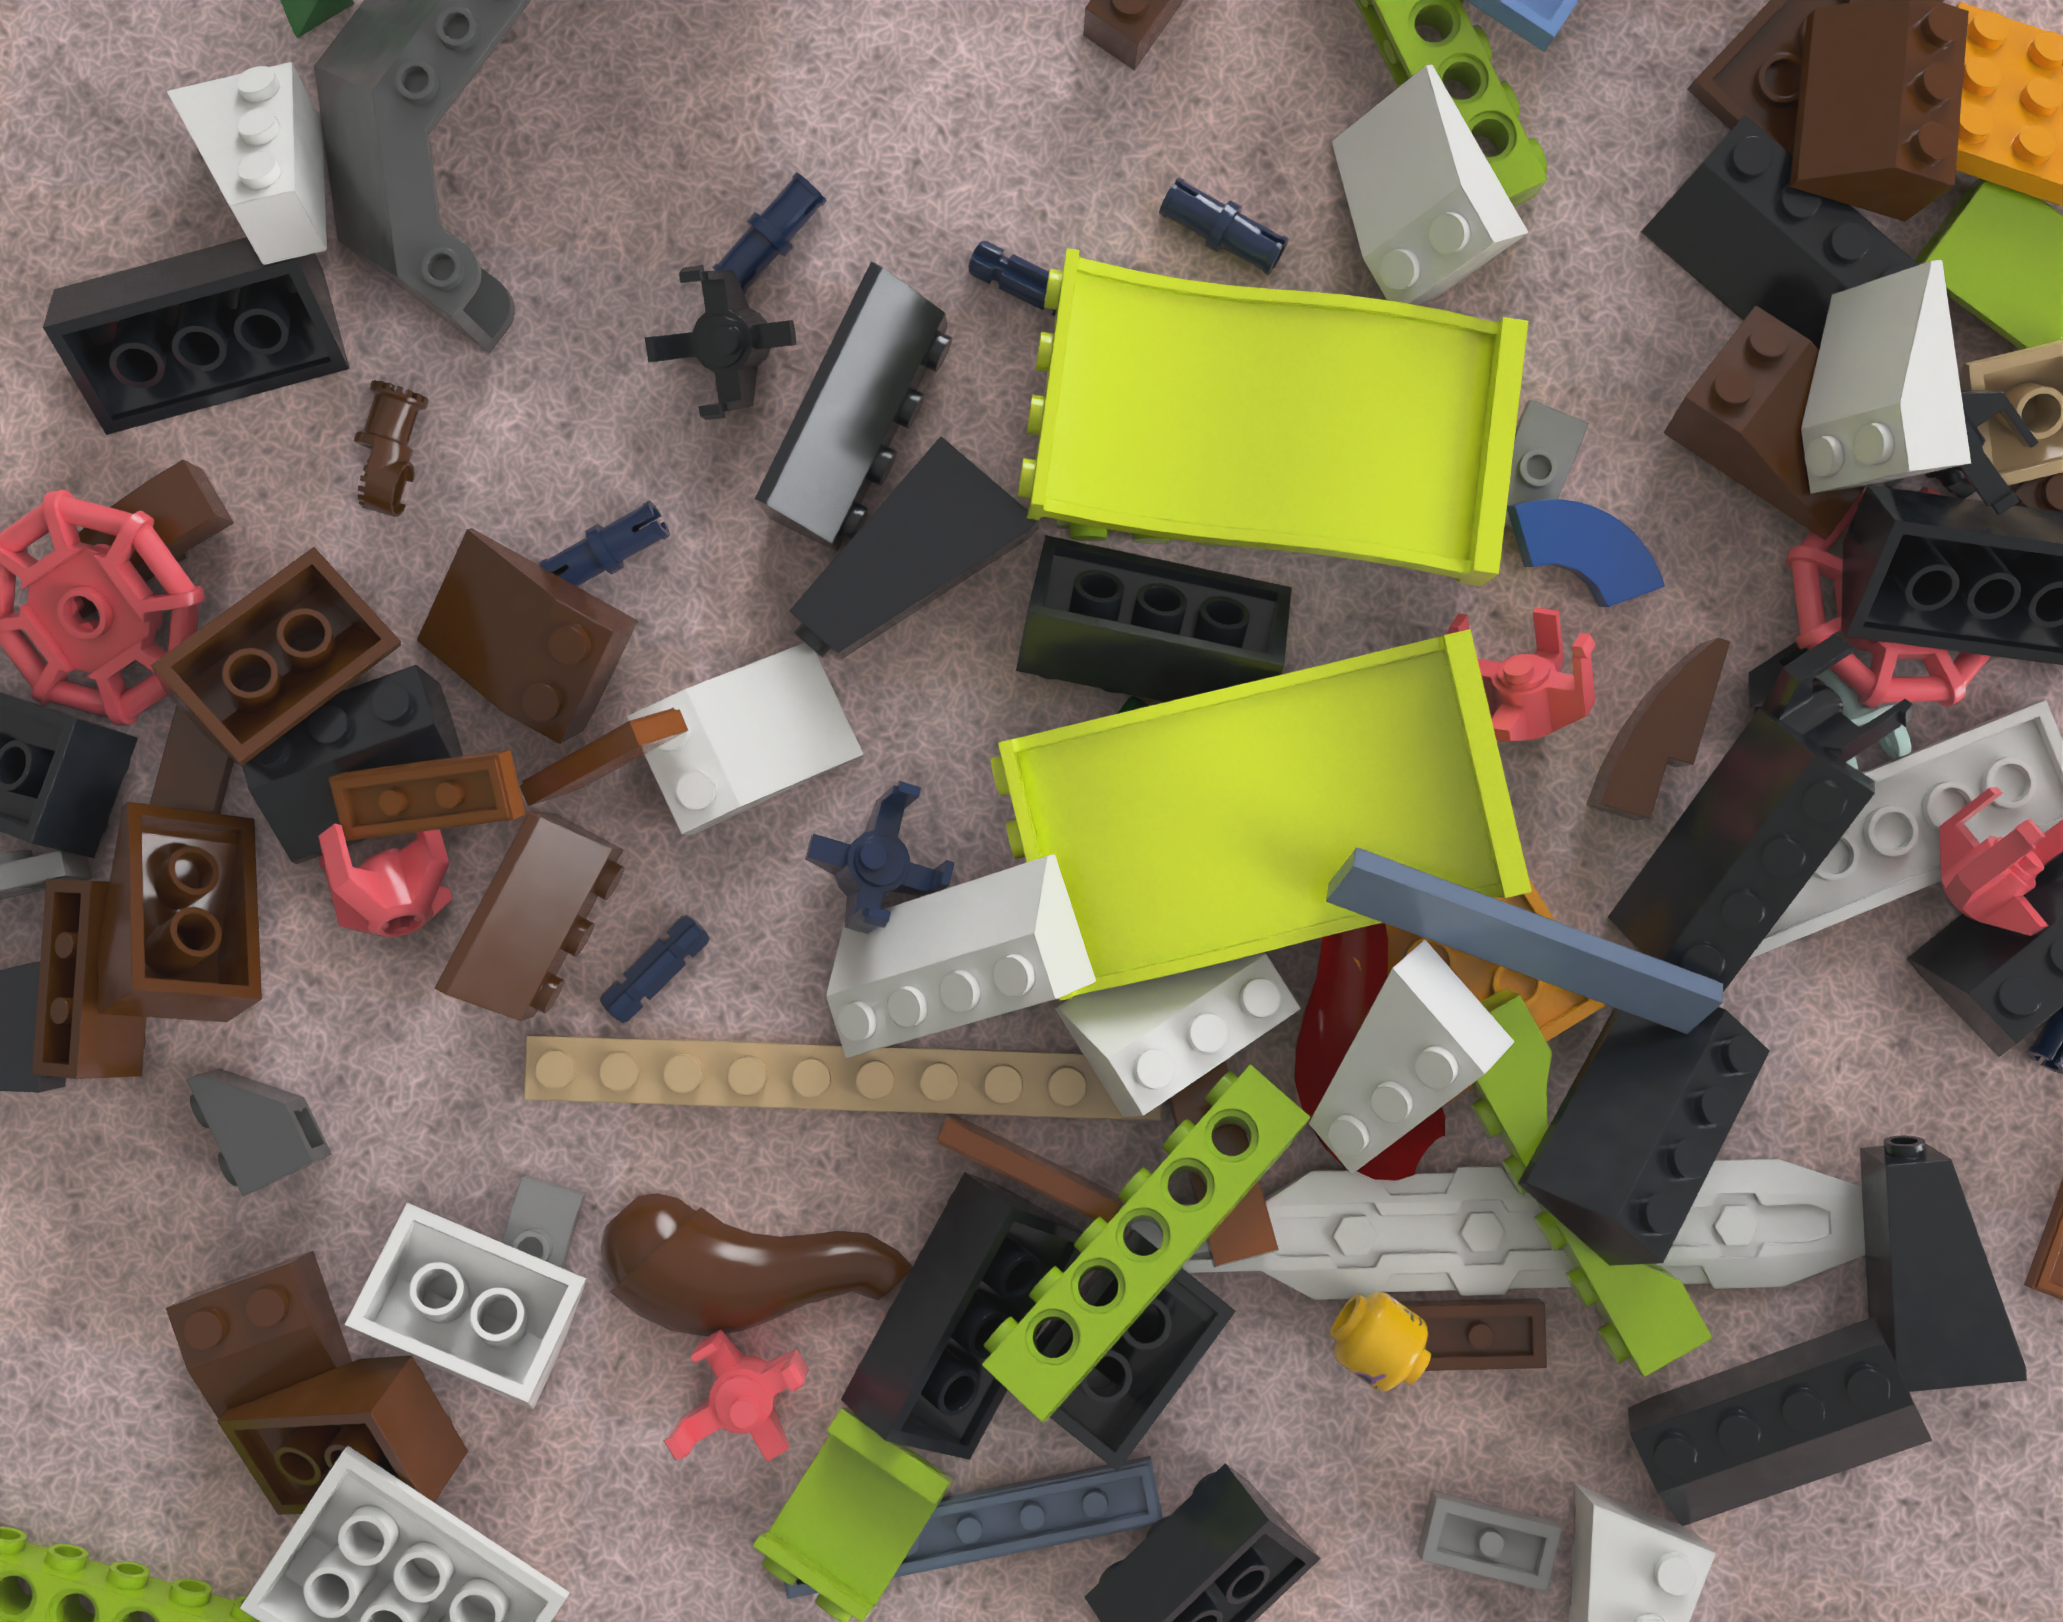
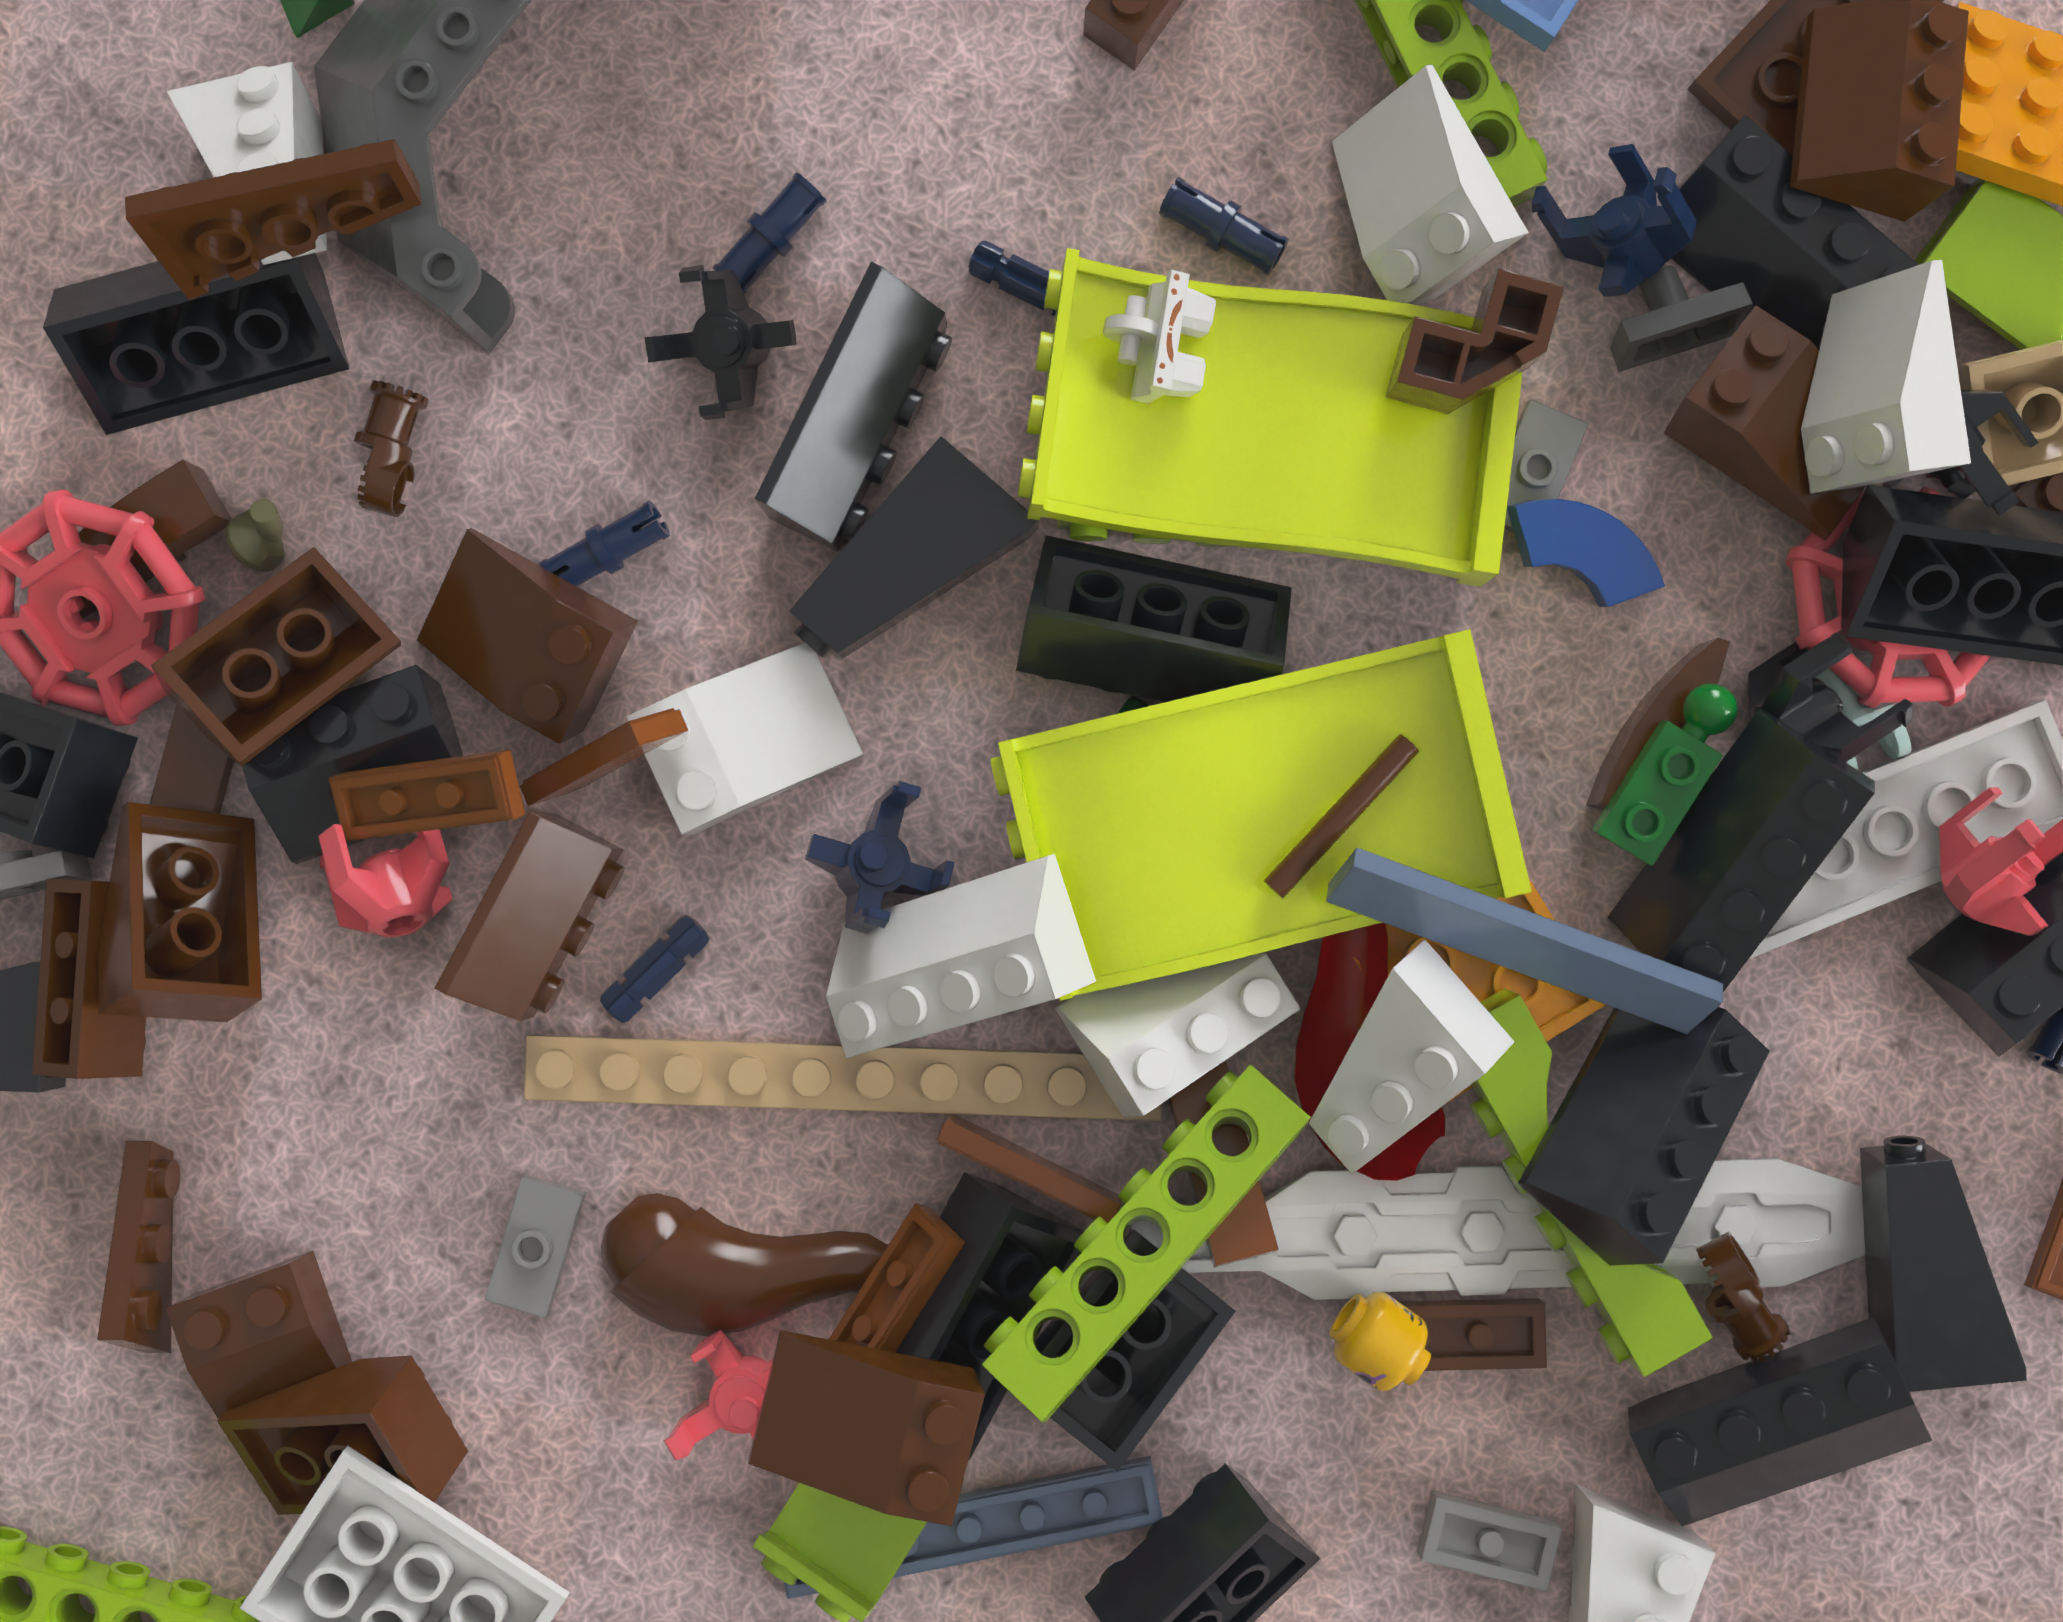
(141, 1252): none -> reddish brown wing
(252, 214): none -> reddish brown wing
(256, 536): none -> olive plate
(257, 1128): dark grey slope -> none
(468, 1305): white slope -> none
(869, 1425): none -> reddish brown slope
(900, 1282): none -> dark orange tile
(1151, 338): none -> white hips
(1341, 816): none -> reddish brown bar
(1452, 366): none -> reddish brown brick
(1528, 691): coral piece -> none
(1629, 232): none -> dark blue piece
(1667, 776): none -> green plate
(1677, 321): none -> dark grey tile
(1738, 1300): none -> reddish brown connector

